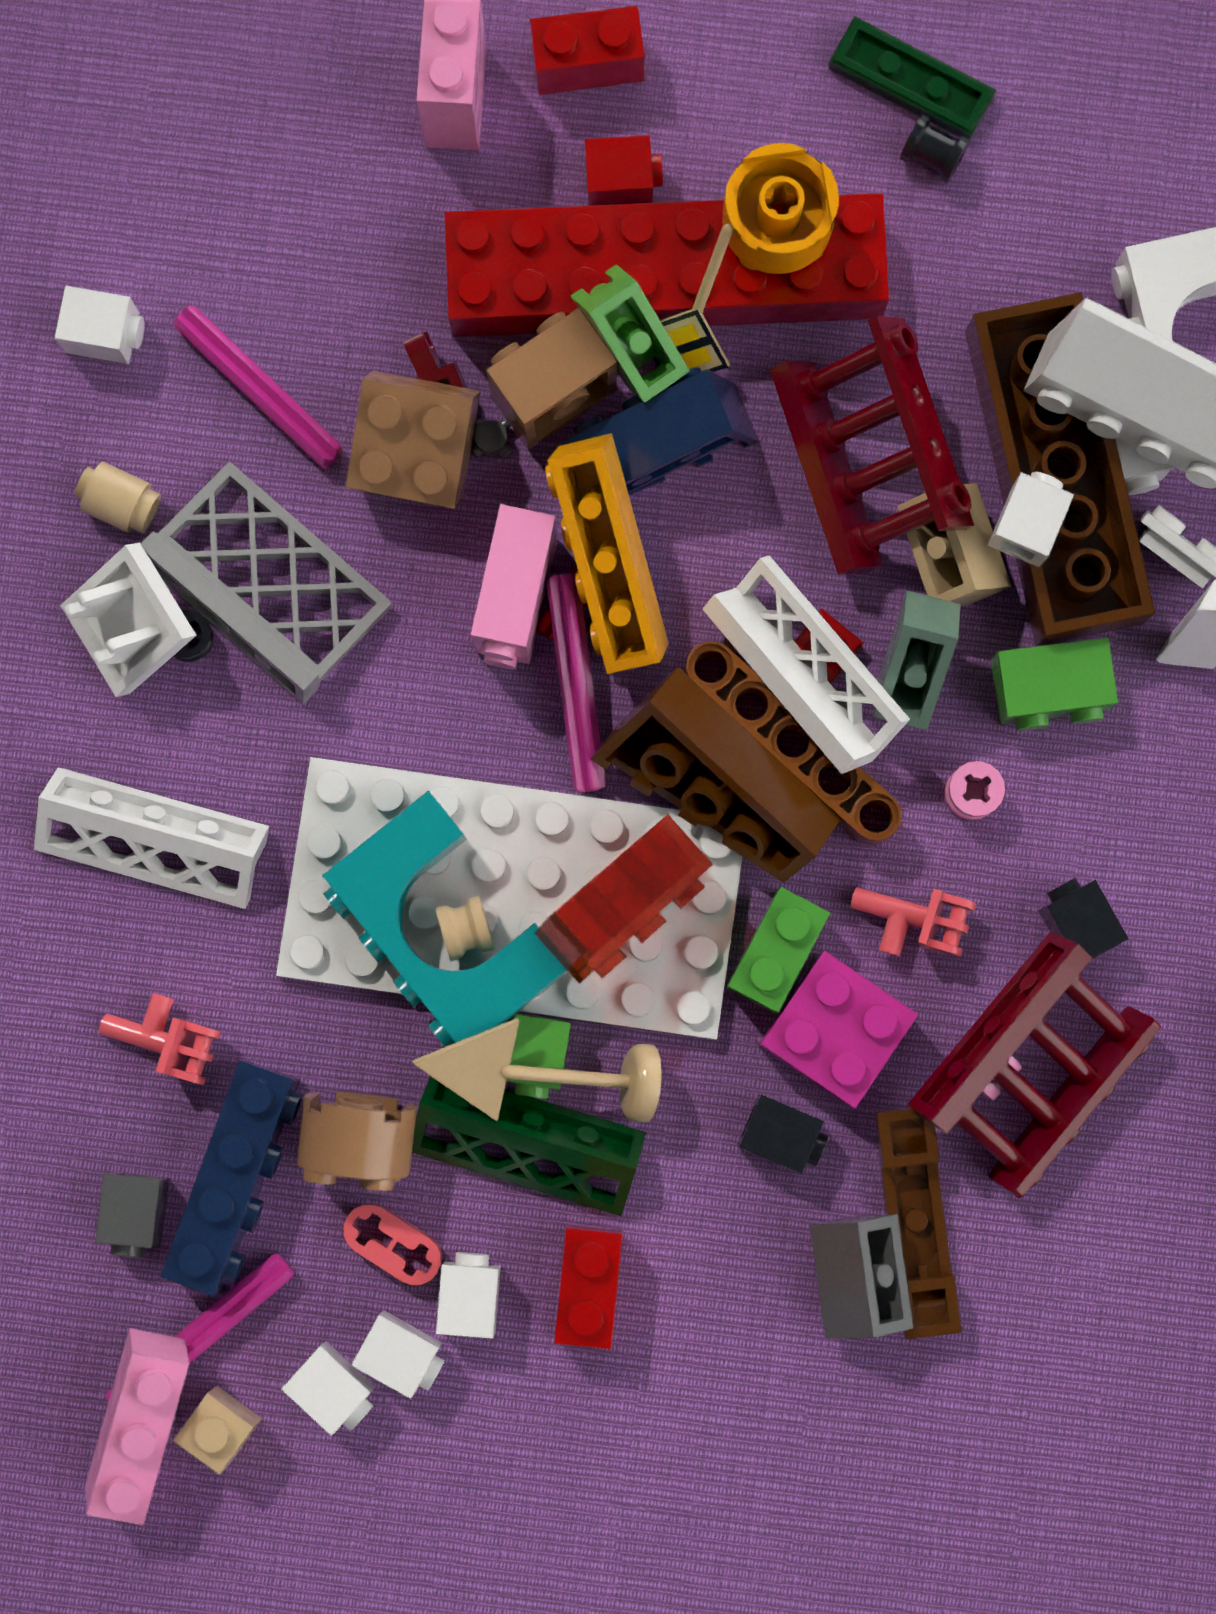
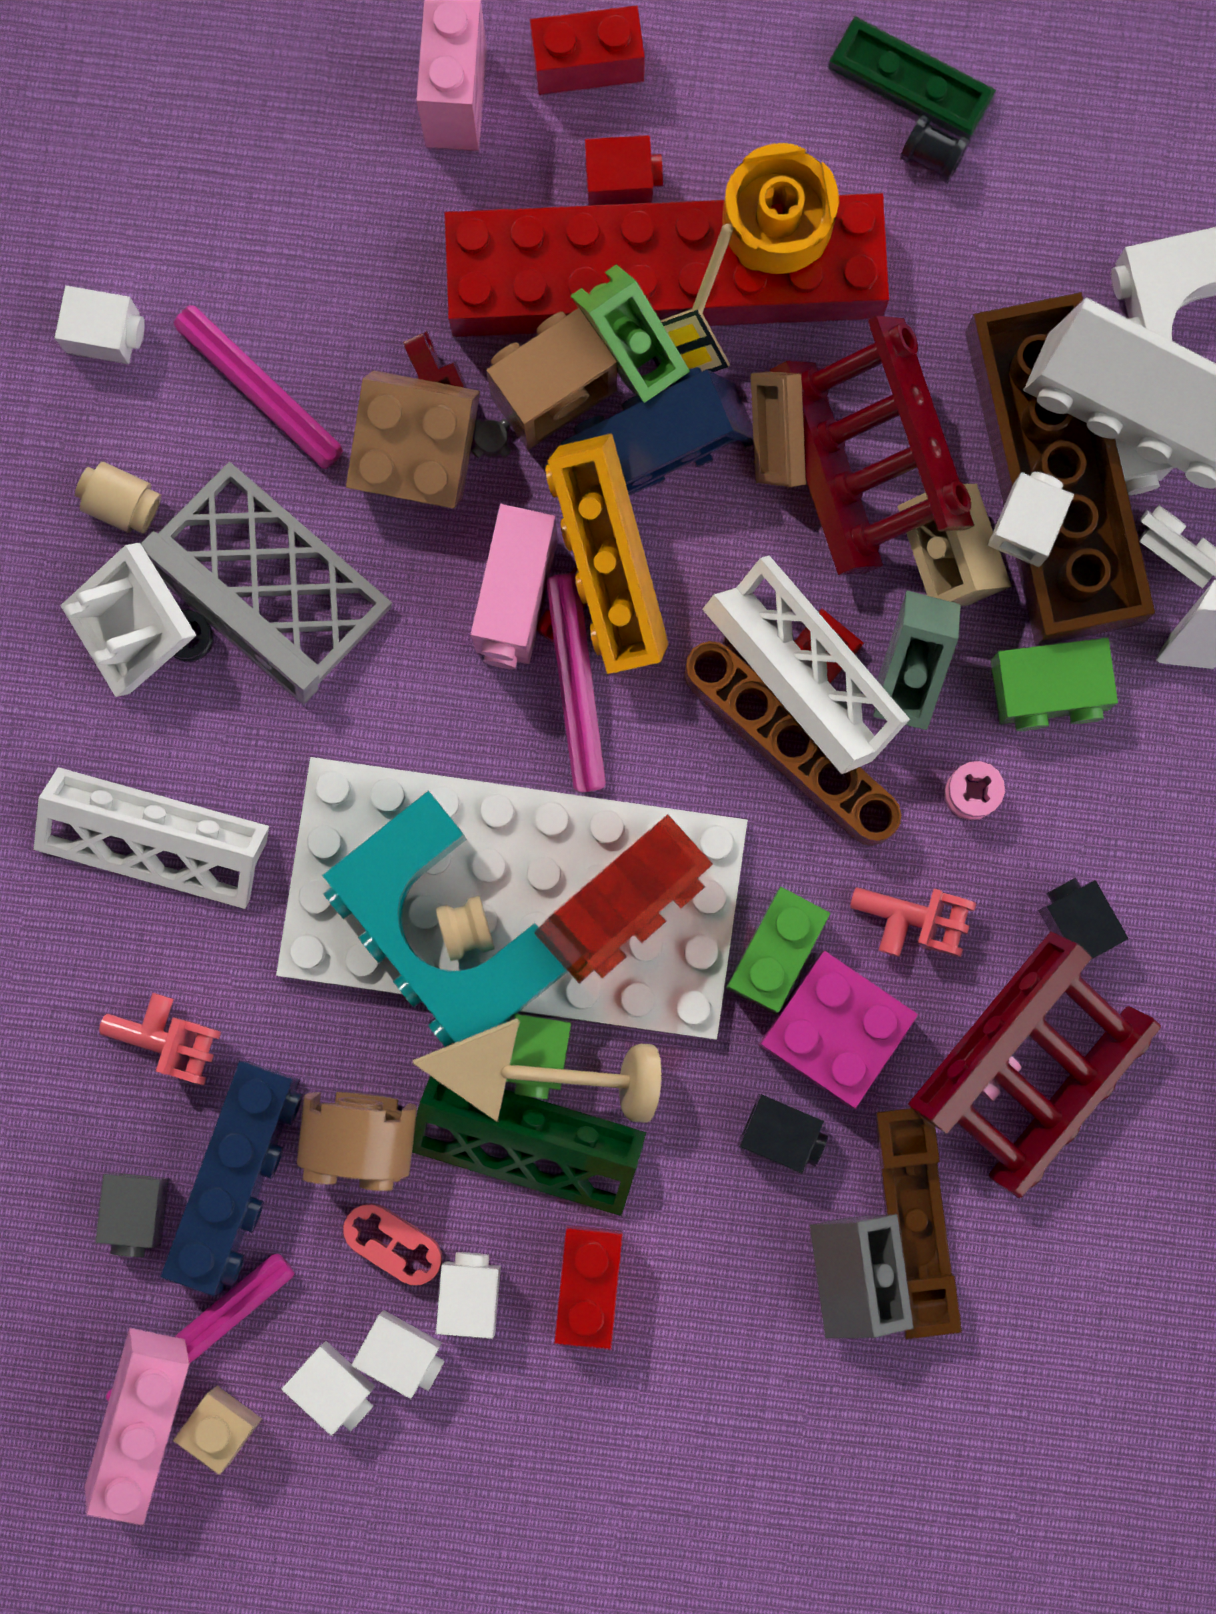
(718, 776): reddish brown wedge -> none
(778, 428): none -> medium nougat tile

